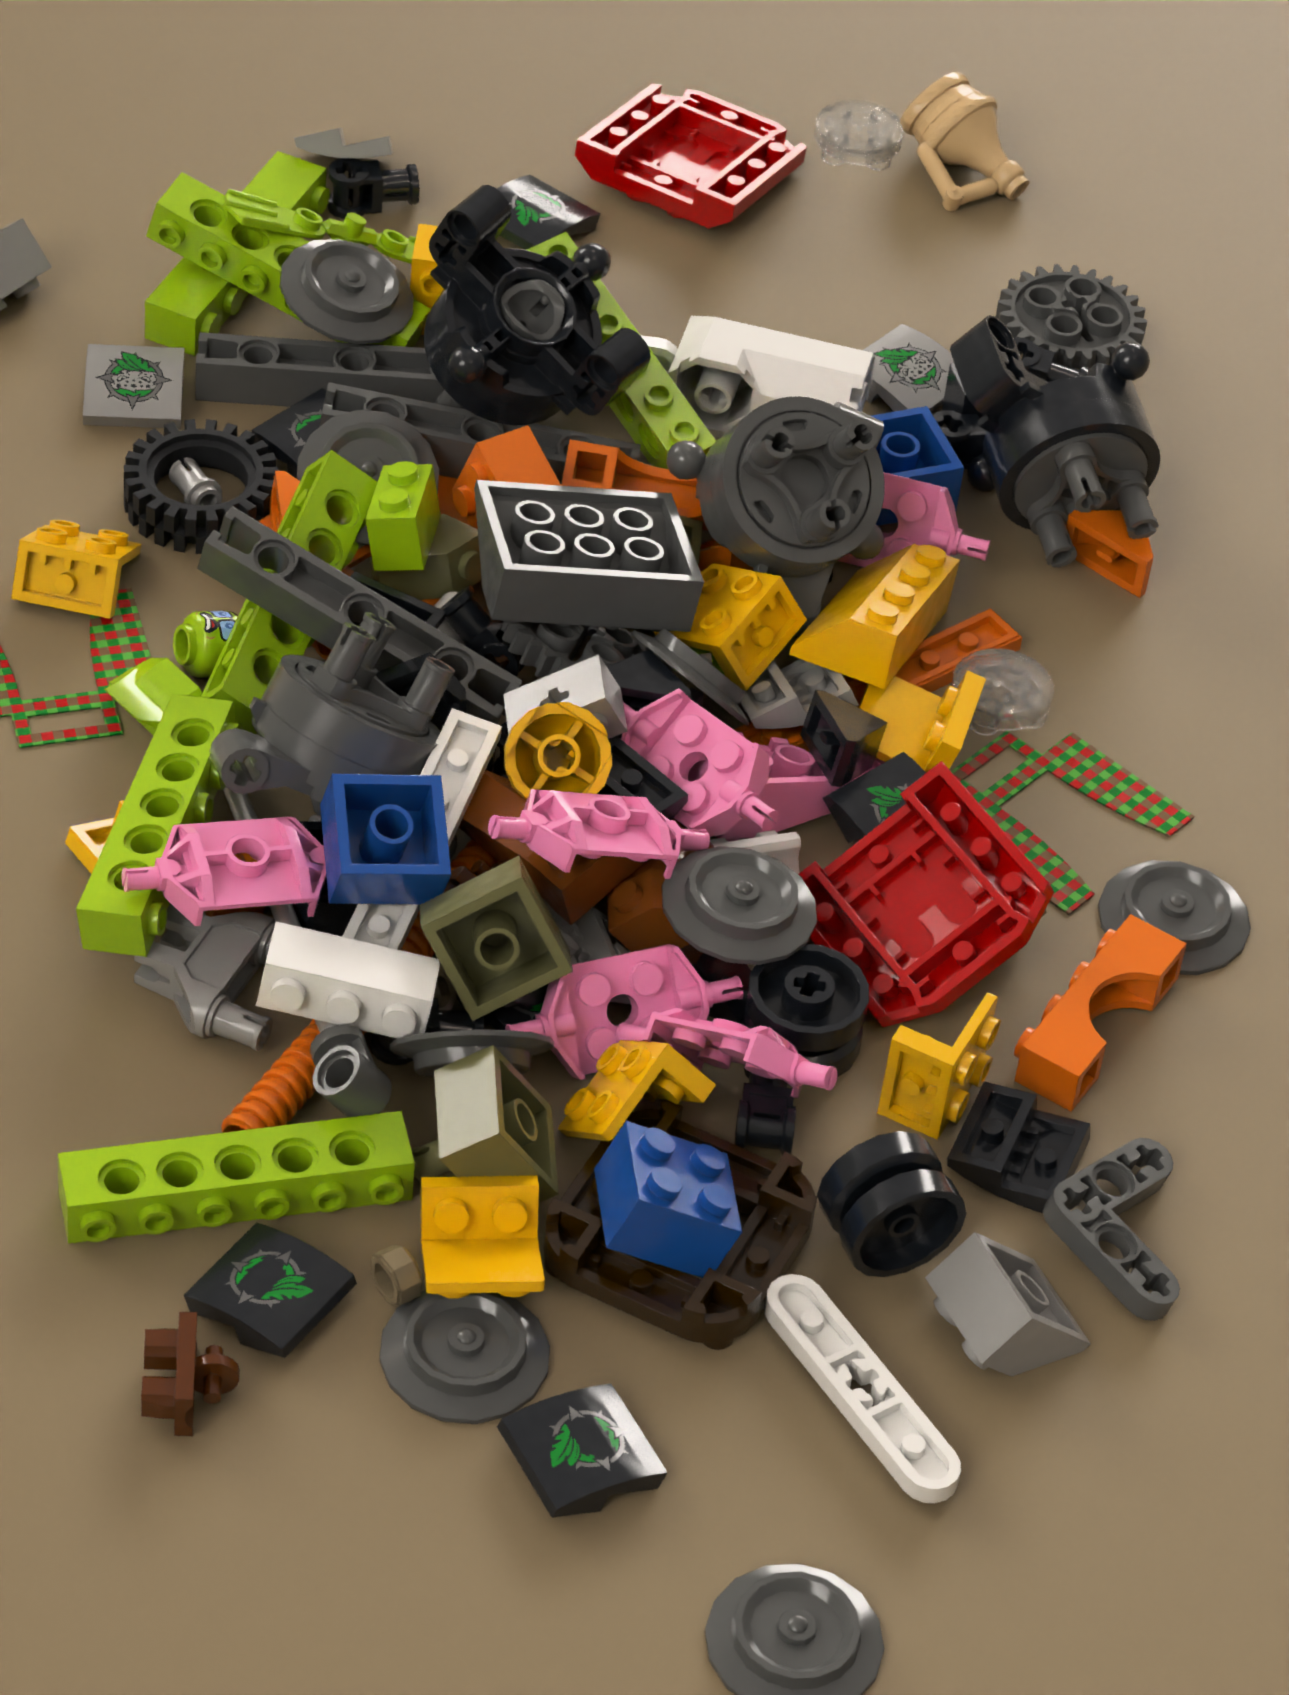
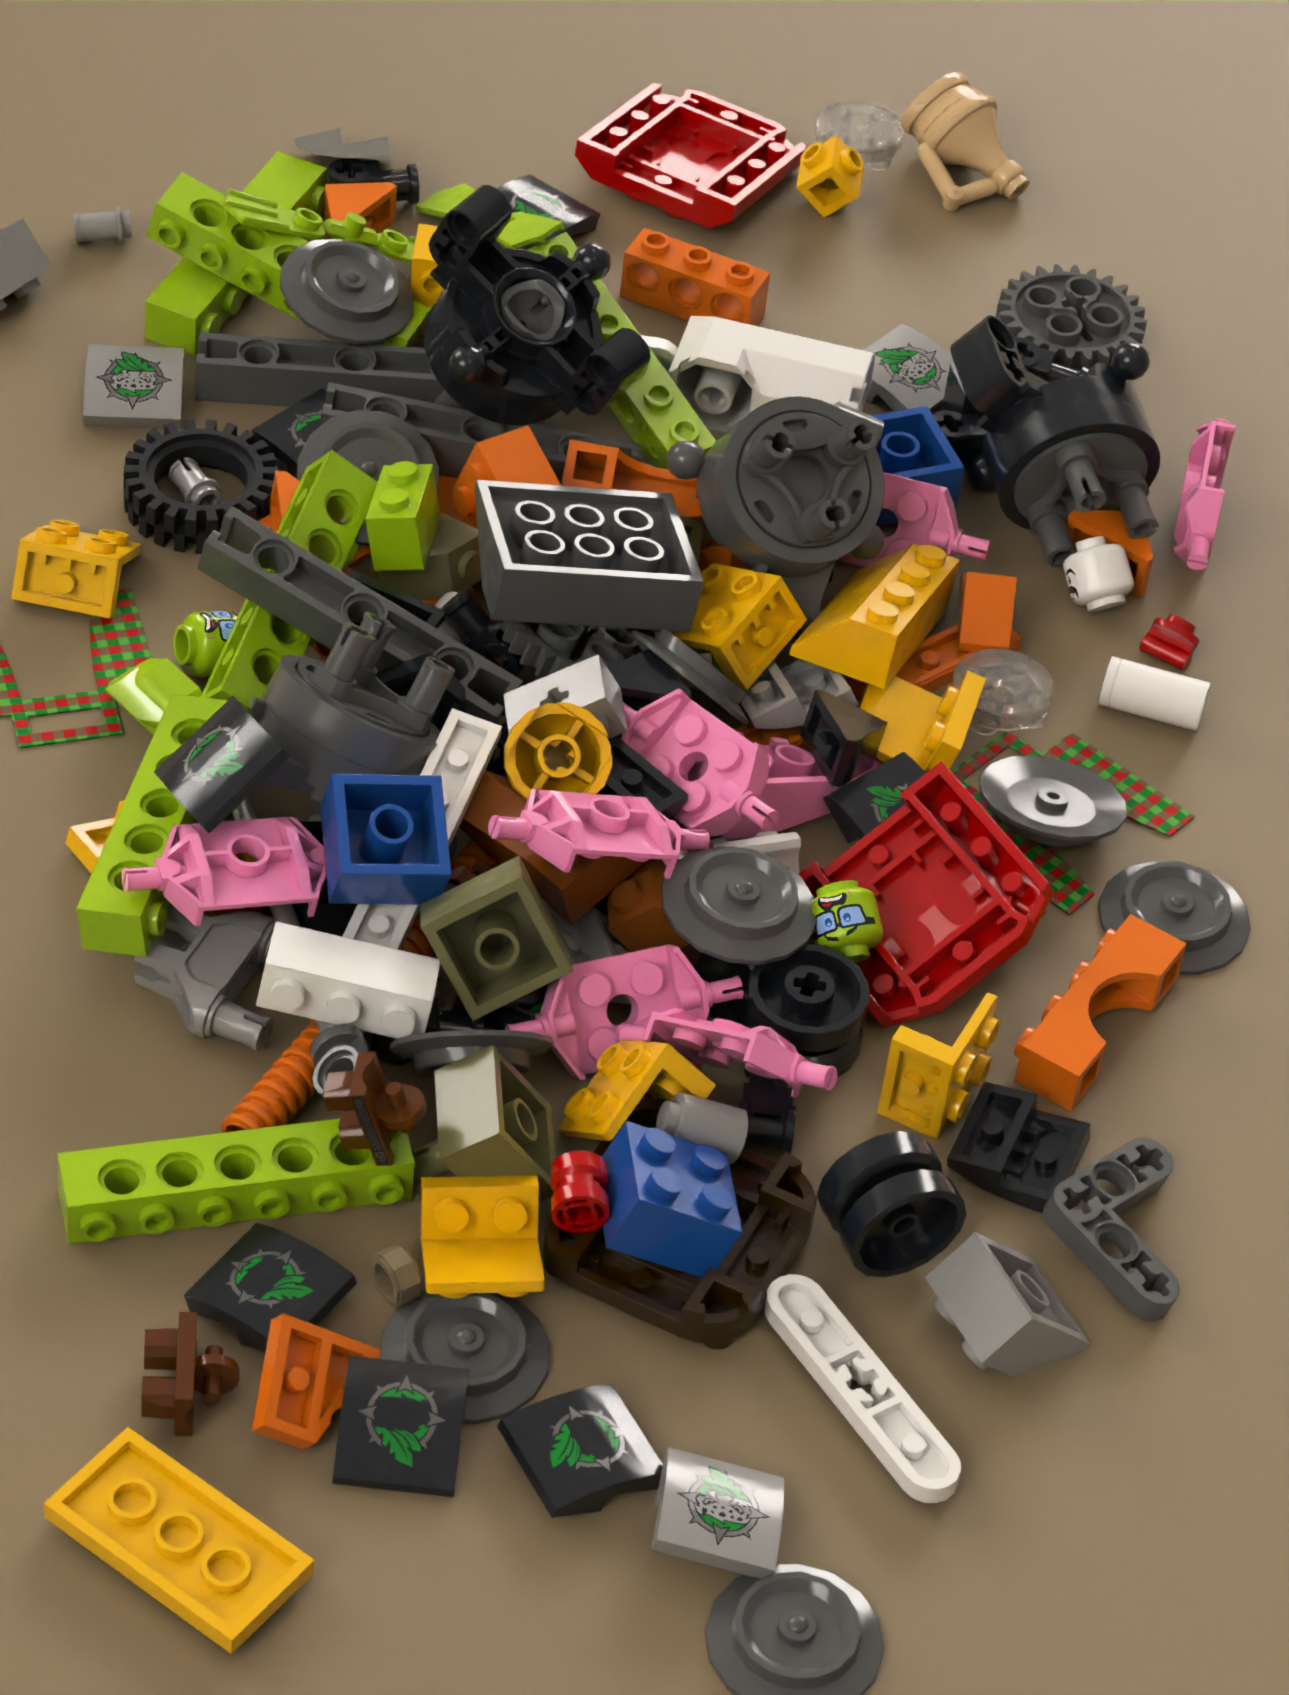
(103, 225): none -> light grey pin
(179, 1539): none -> yellow plate
(221, 764): none -> black slope
(303, 1380): none -> orange wing
(370, 200): none -> orange slope
(374, 1107): none -> reddish brown hips
(400, 1426): none -> black slope
(519, 231): none -> lime piece
(579, 1190): none -> red wheel
(692, 280): none -> orange brick
(705, 1123): none -> light grey brick
(719, 1514): none -> light grey slope
(830, 175): none -> yellow brick
(847, 919): none -> lime head
(985, 611): none -> orange slope
(1052, 800): none -> dark grey piece
(1098, 574): none -> white head
(1154, 693): none -> white pin
(1171, 641): none -> red plate
(1202, 493): none -> bright pink plate

